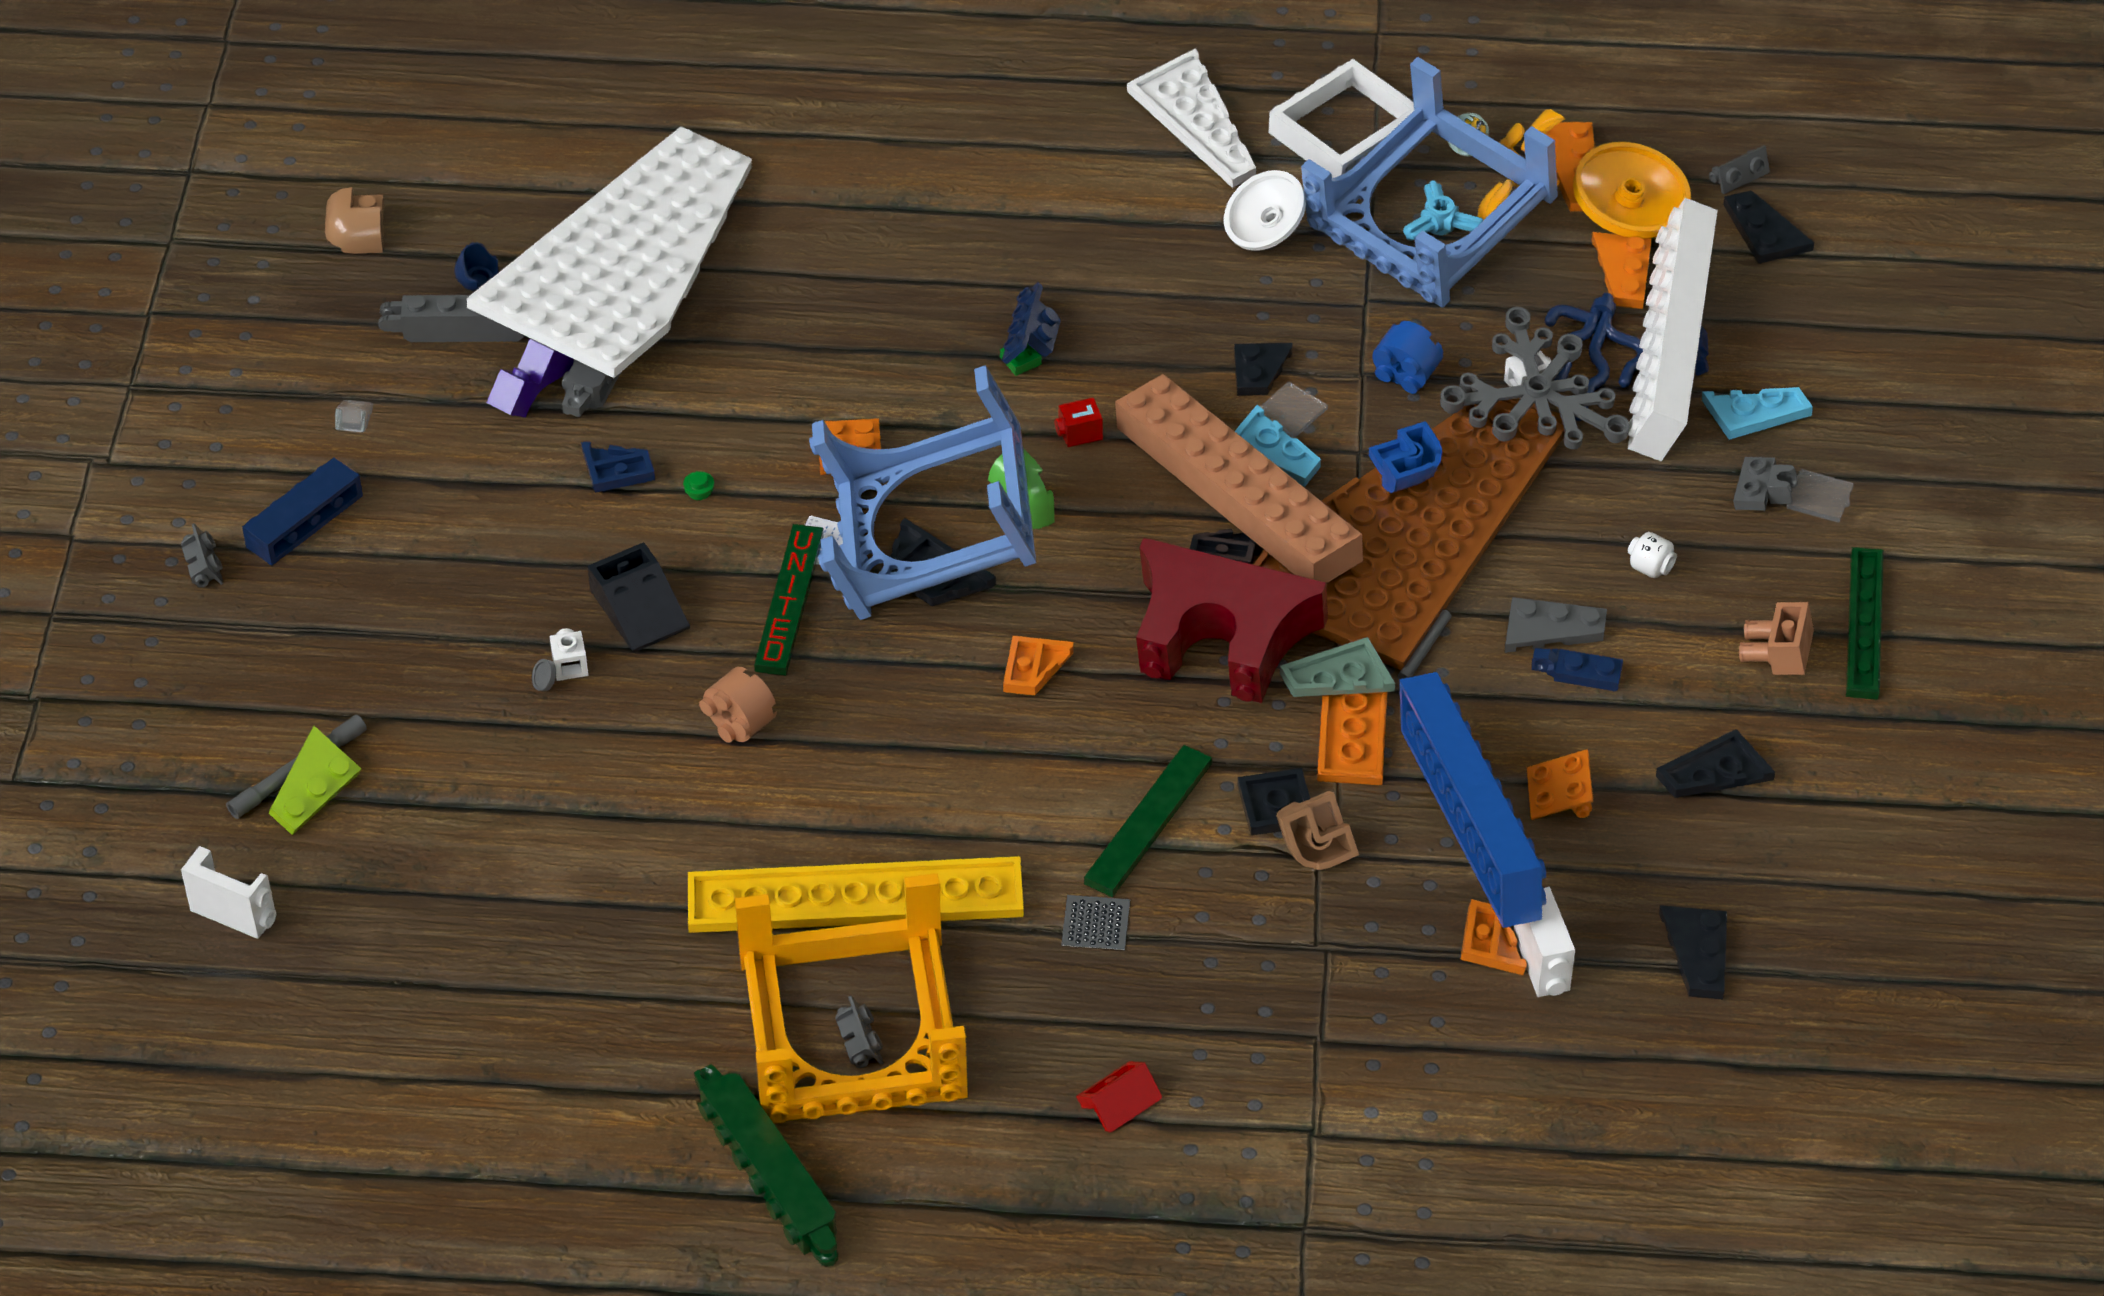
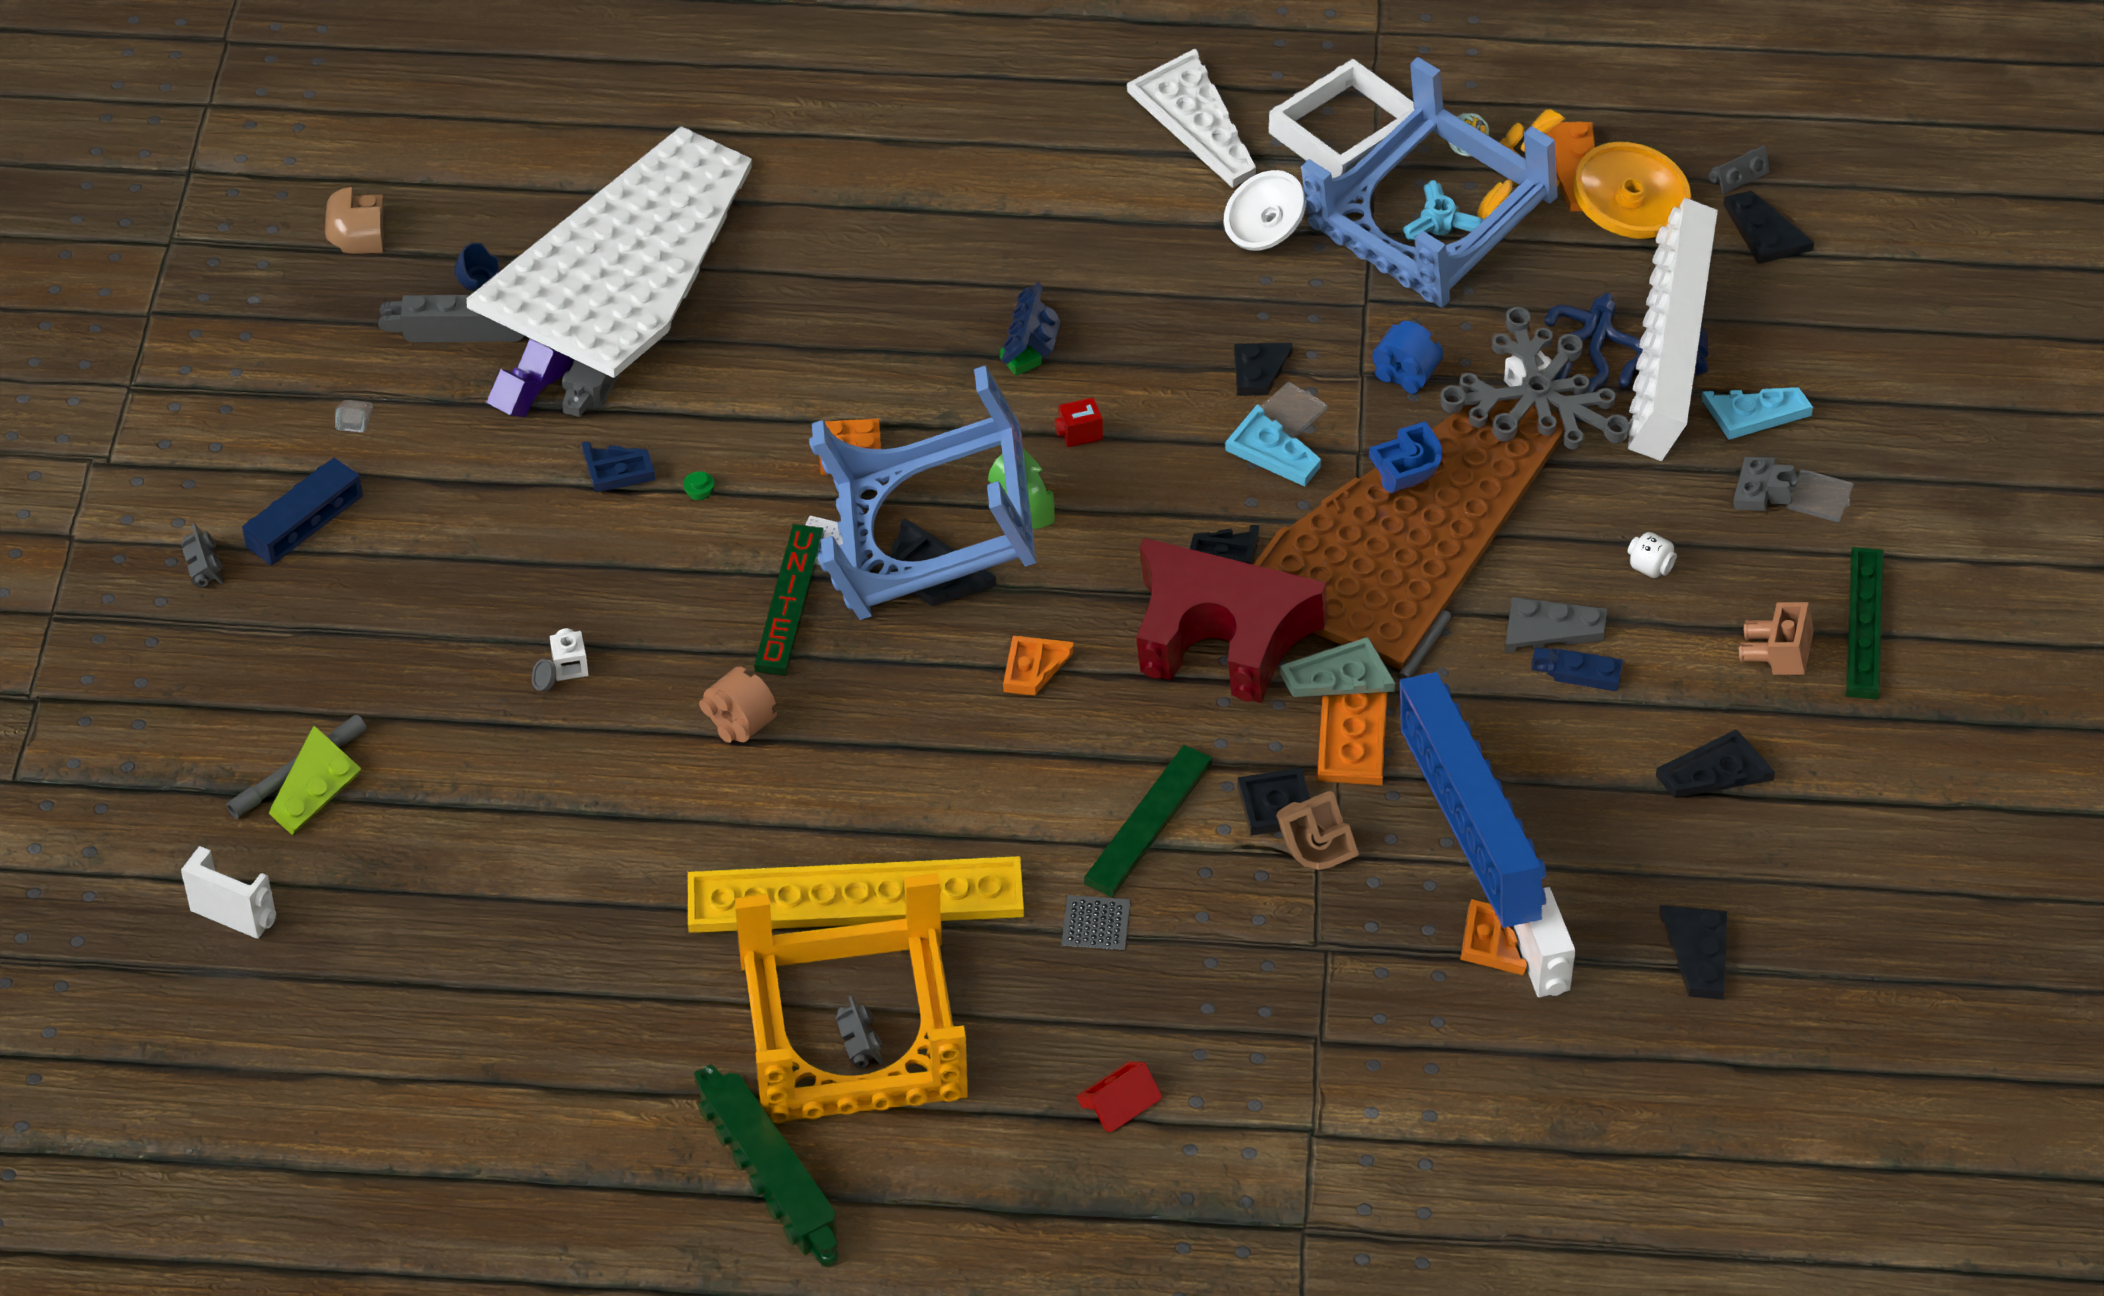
(637, 597): black slope -> none
(1238, 481): nougat brick -> none
(1561, 786): orange hinge -> none
(1624, 266): orange wing -> none

